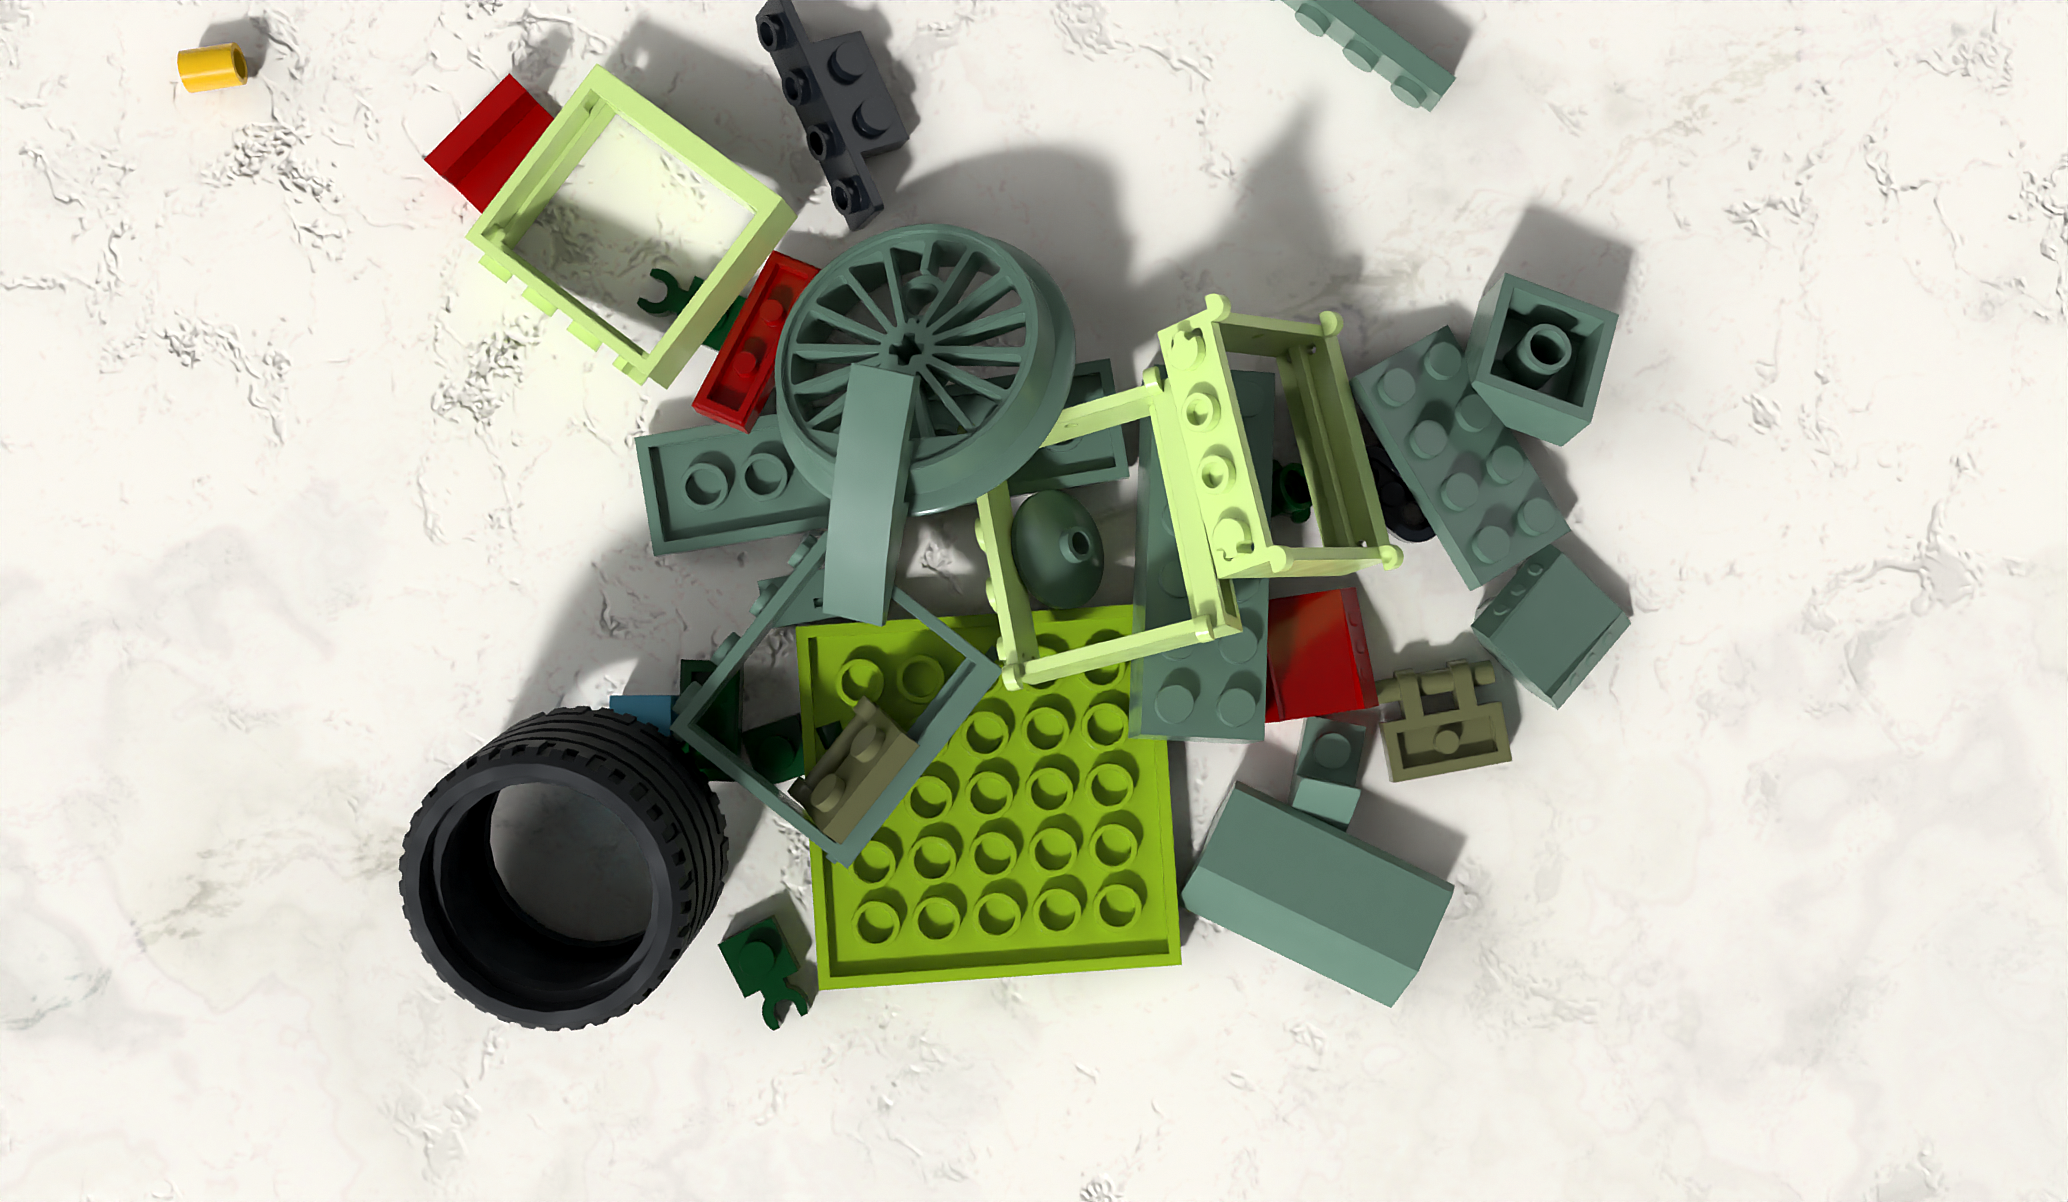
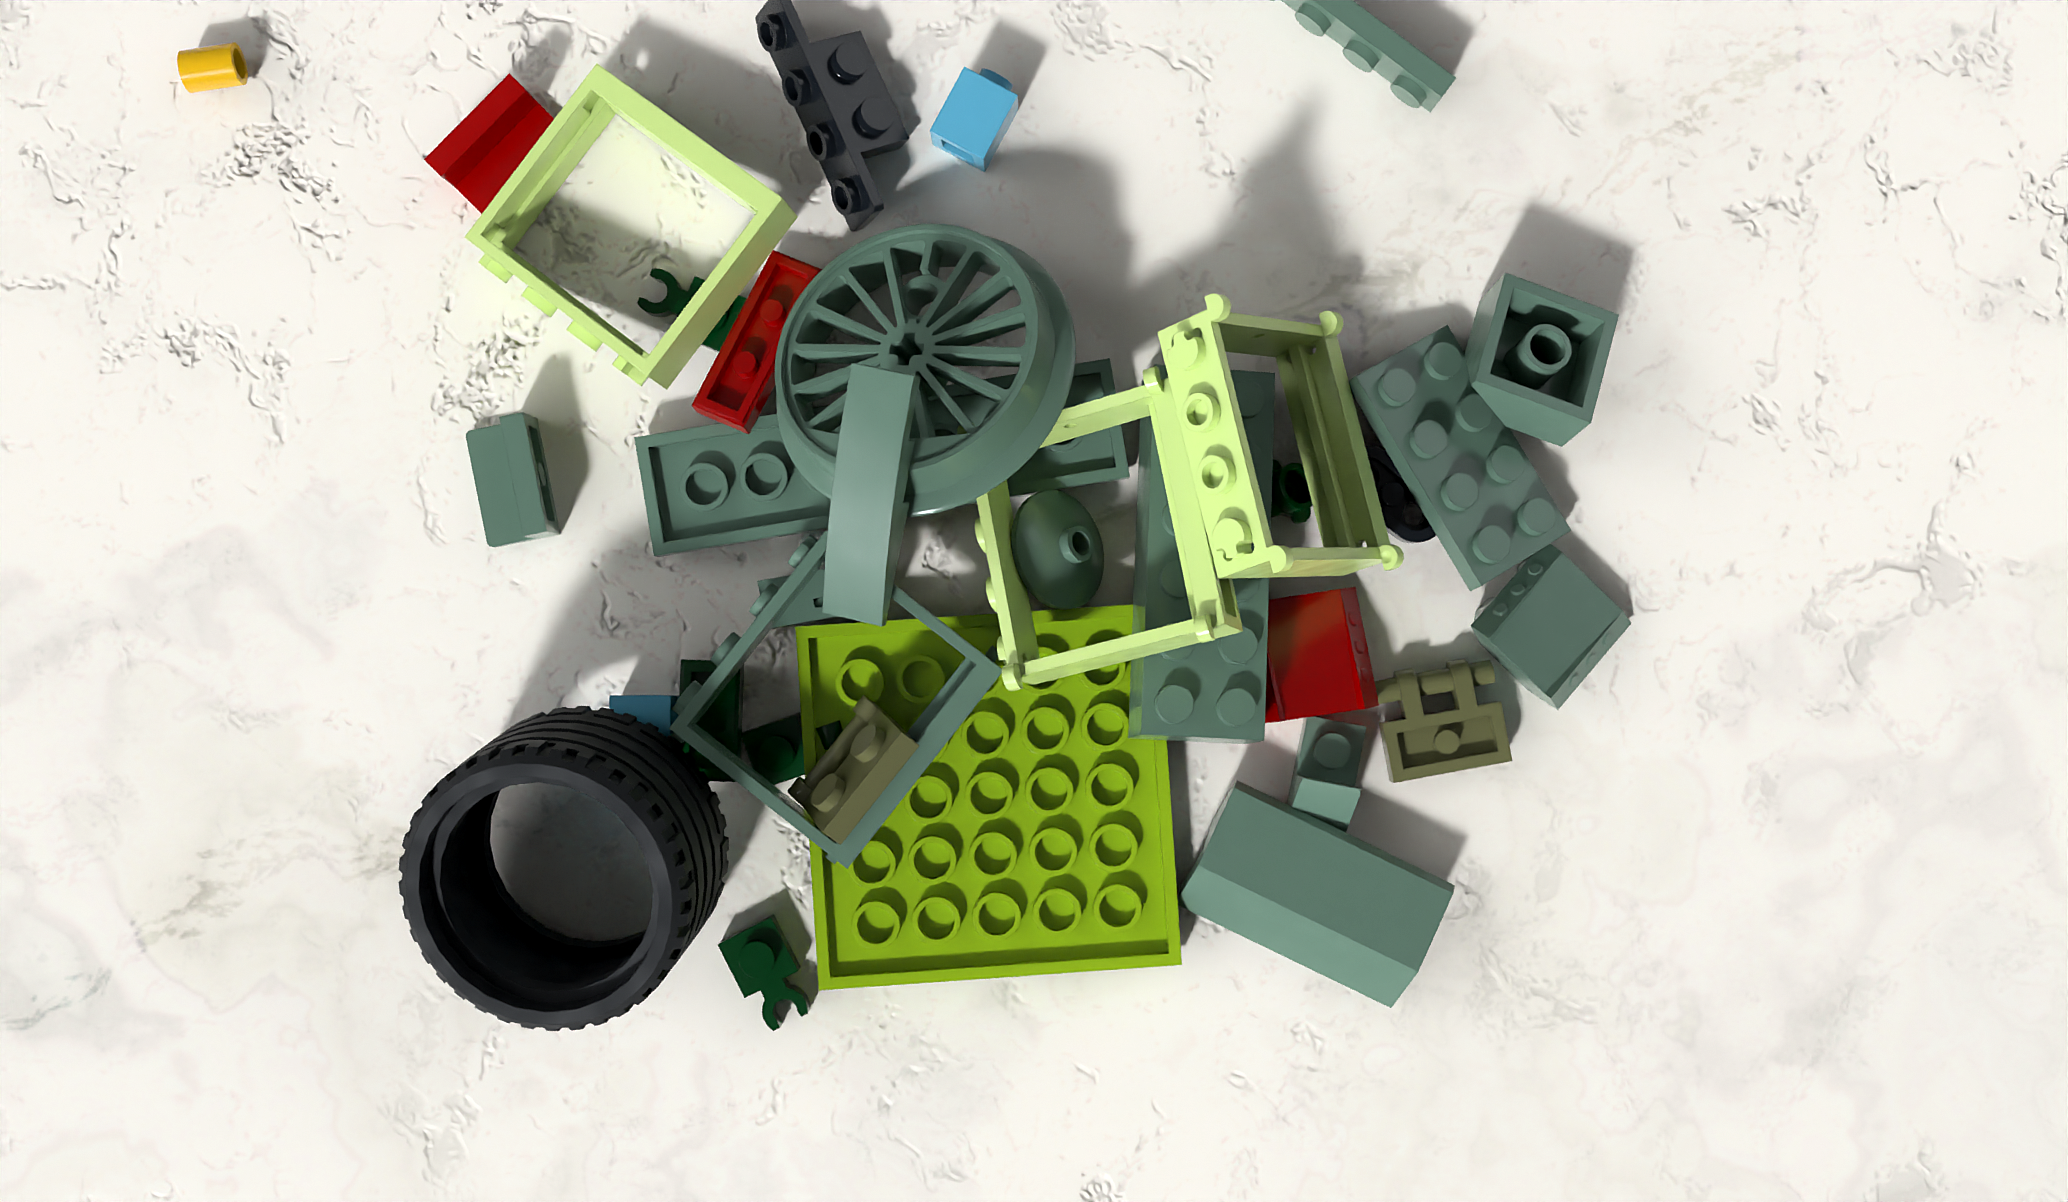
(512, 481): none -> sand green panel
(975, 117): none -> medium azure brick

